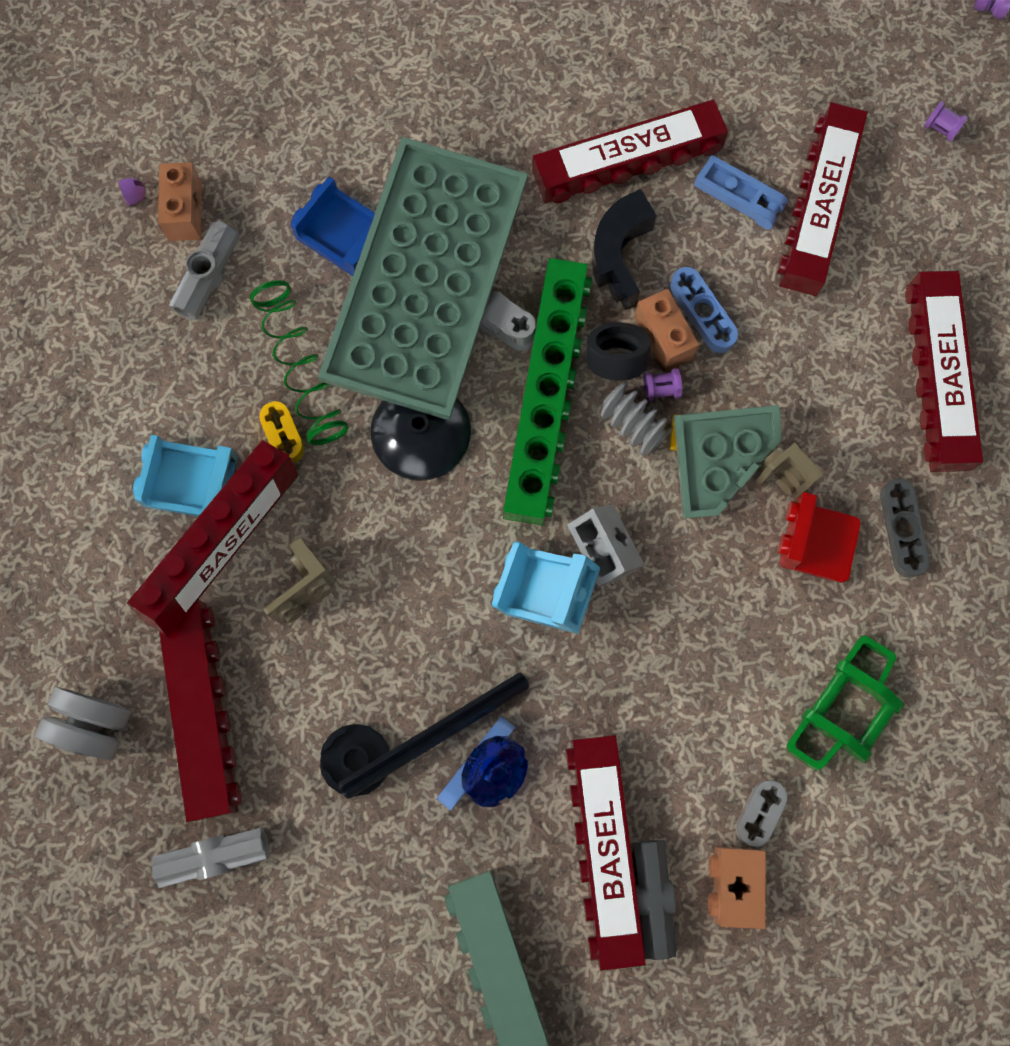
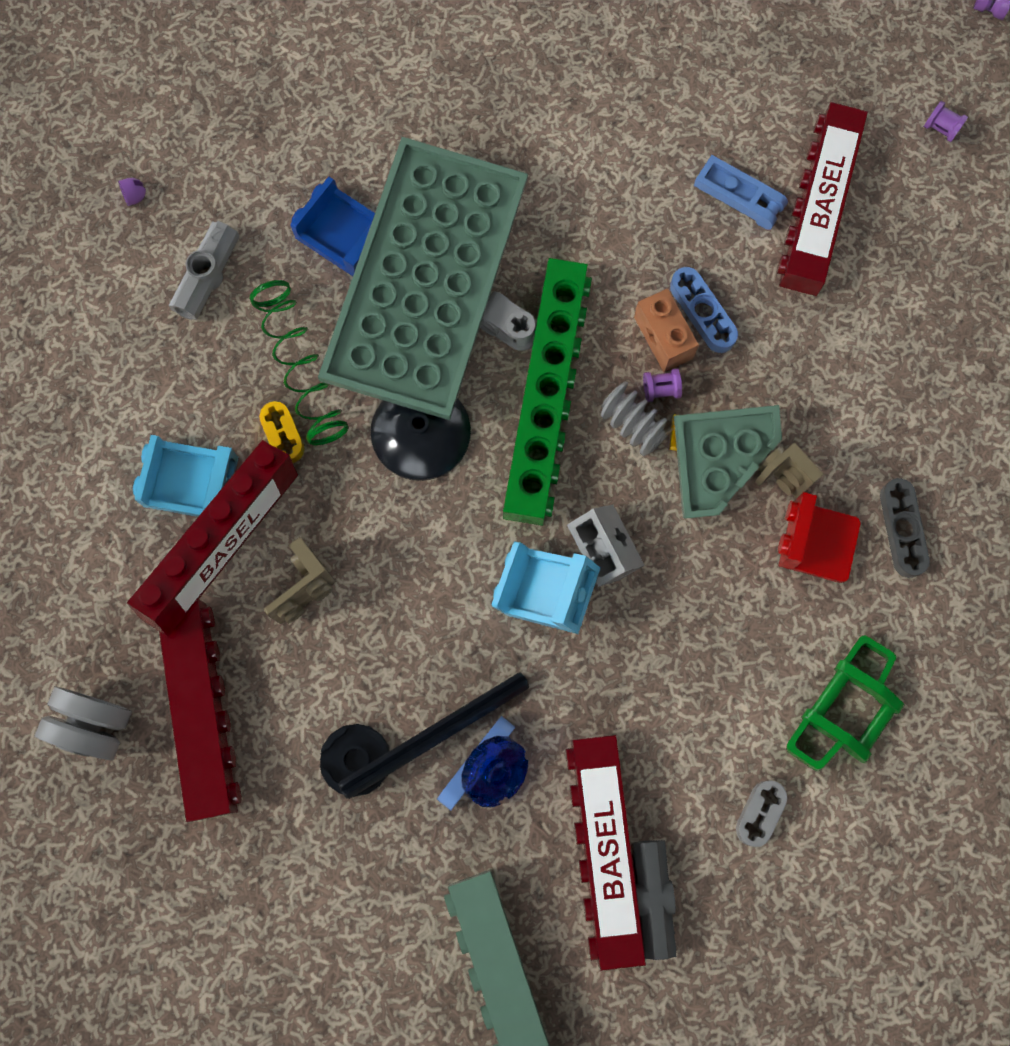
(179, 201): nougat brick -> none
(210, 857): light grey piece -> none
(618, 366): black tyre -> none
(619, 225): black arch -> none
(629, 152): dark red brick -> none
(749, 905): nougat brick -> none
(944, 372): dark red brick -> none

